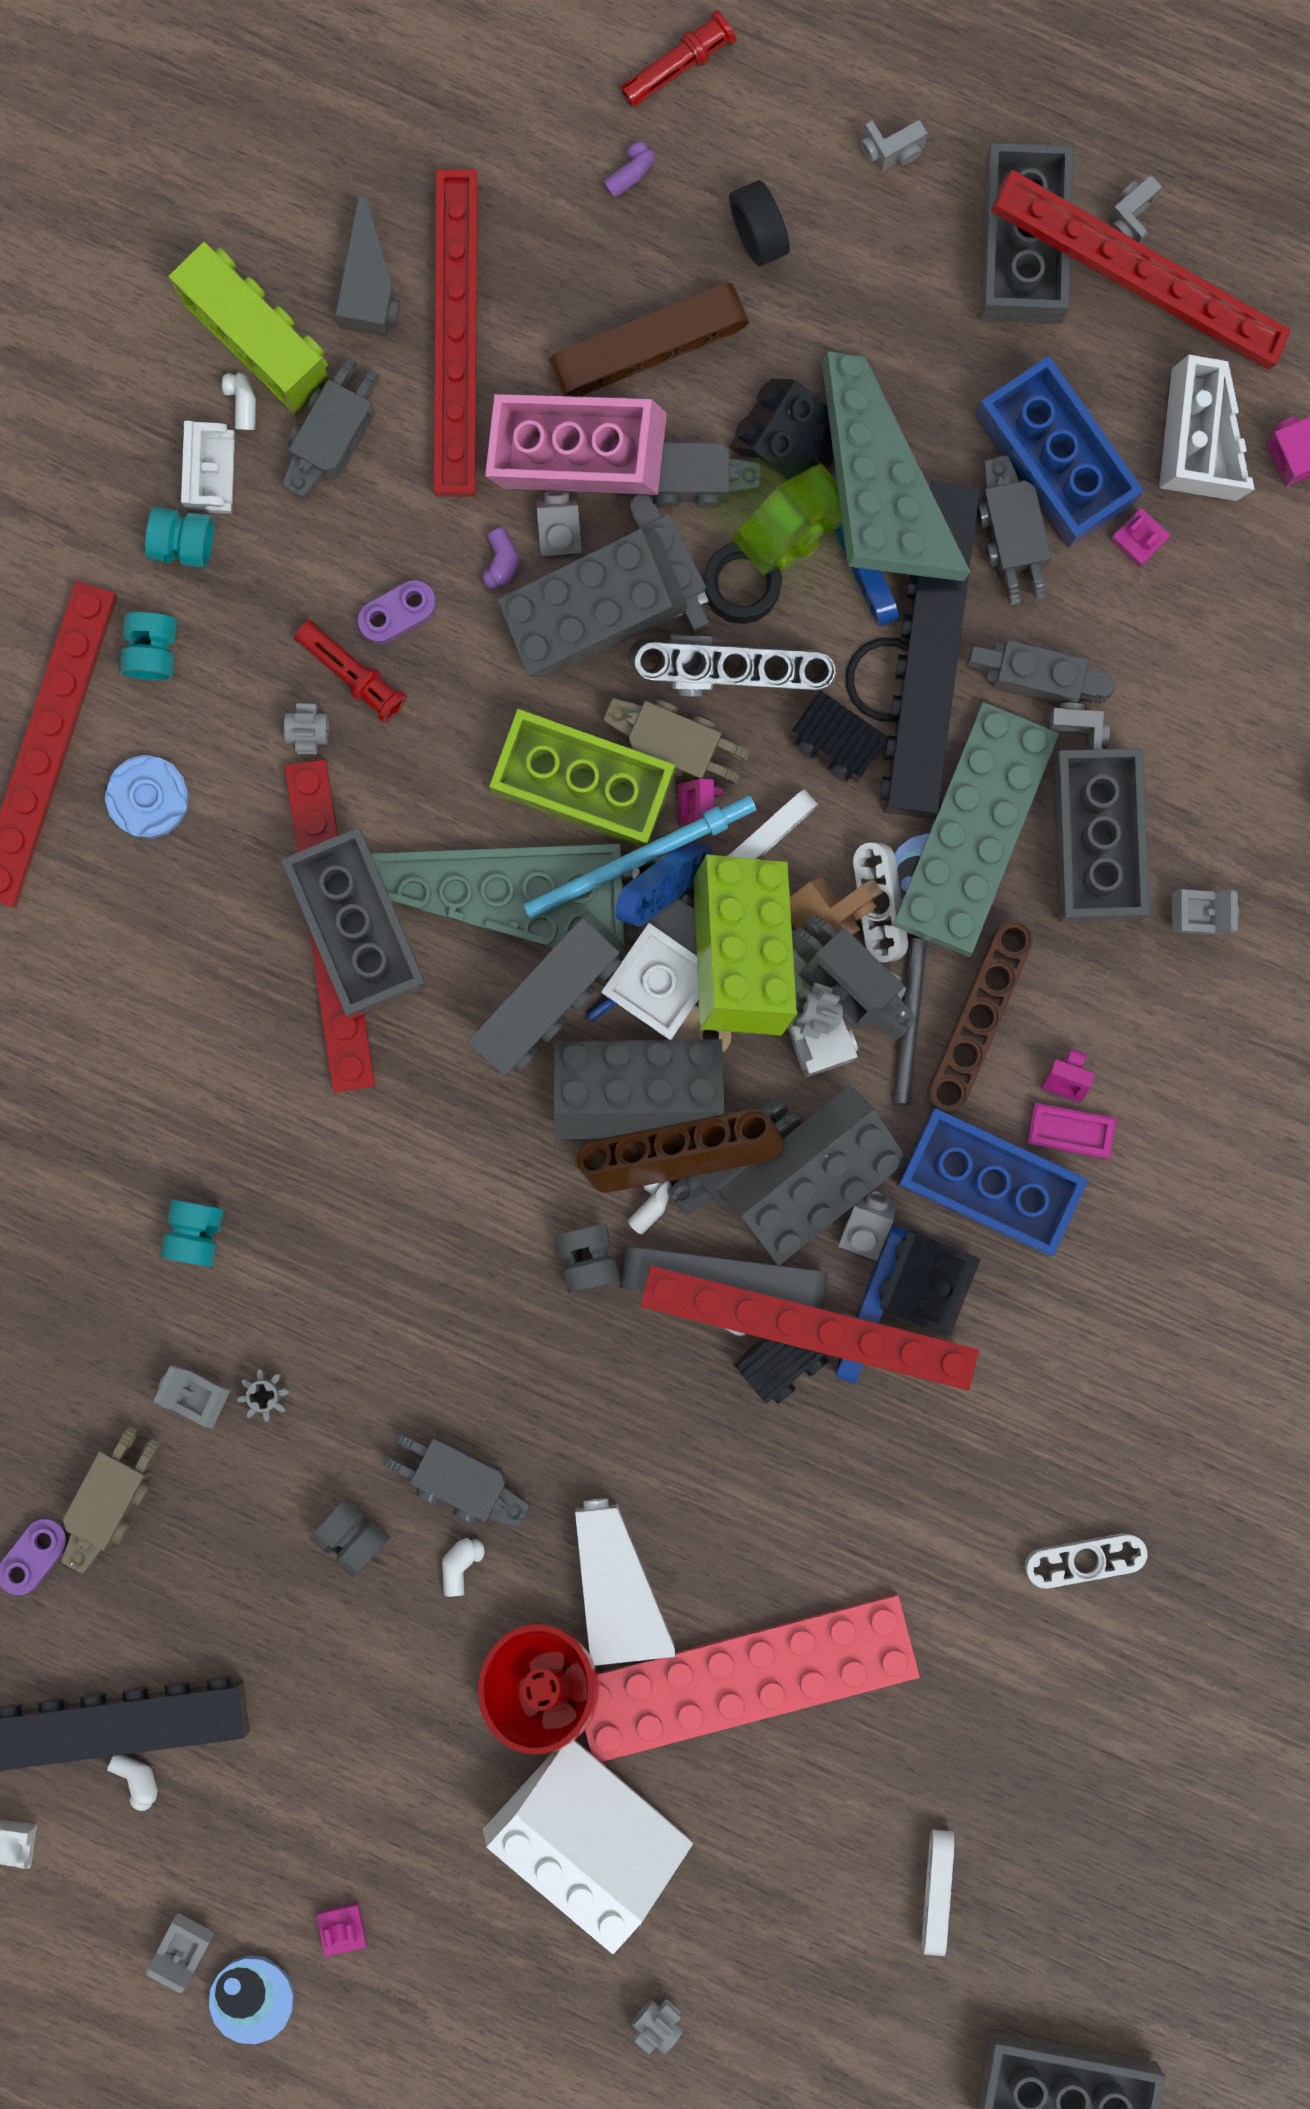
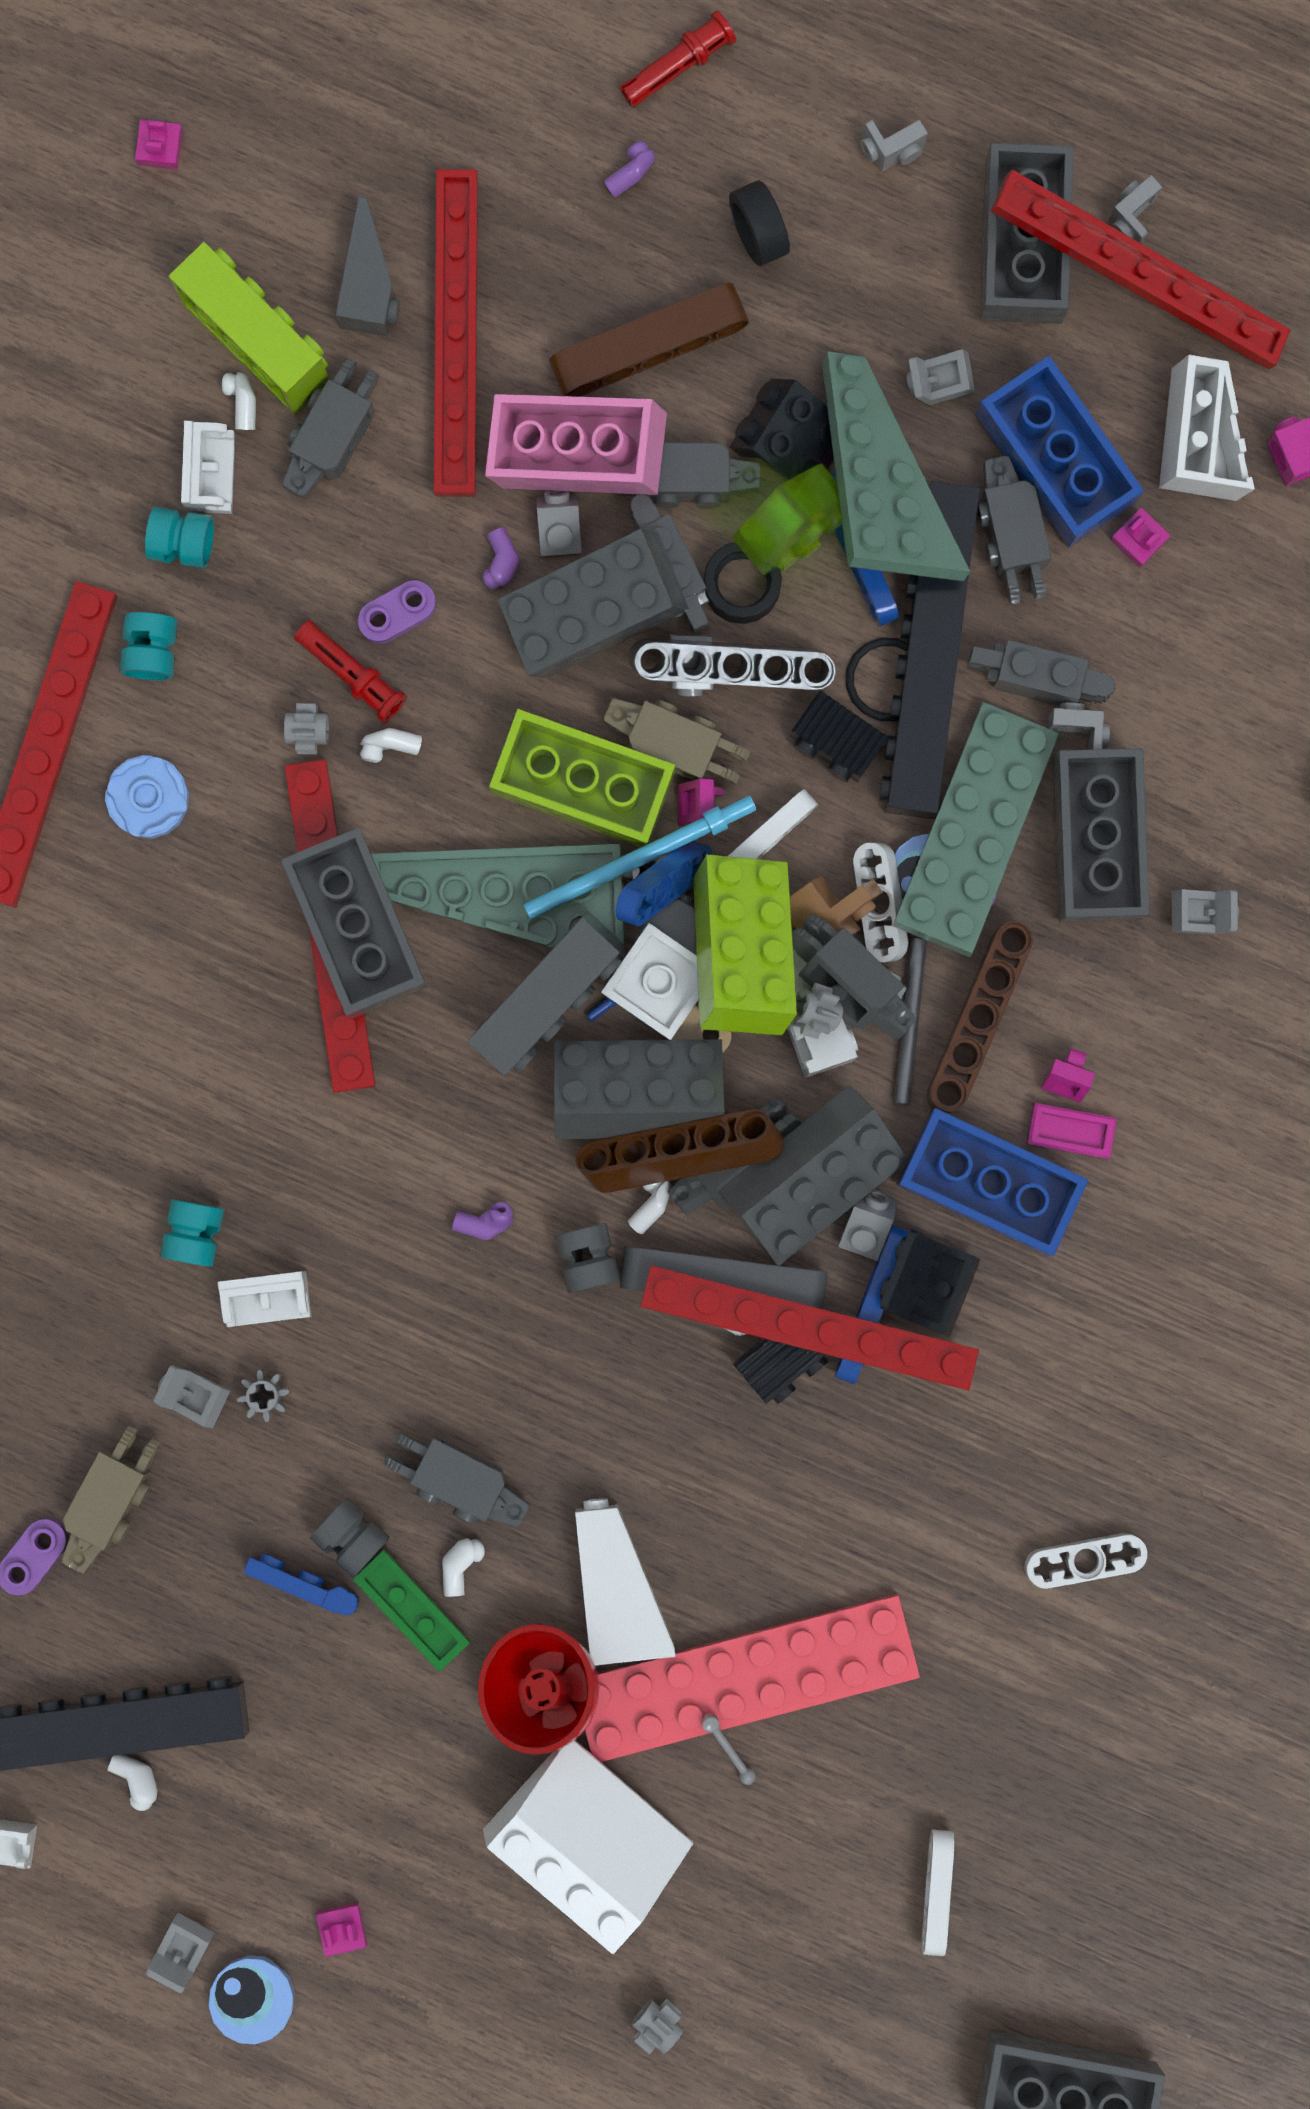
(159, 144): none -> dark pink tile
(265, 1299): none -> white hinge
(305, 1586): none -> blue hinge
(387, 739): none -> white arm
(411, 1610): none -> green plate
(487, 1224): none -> medium lavender arm
(711, 1724): none -> light grey hinge
(940, 377): none -> light grey bracket

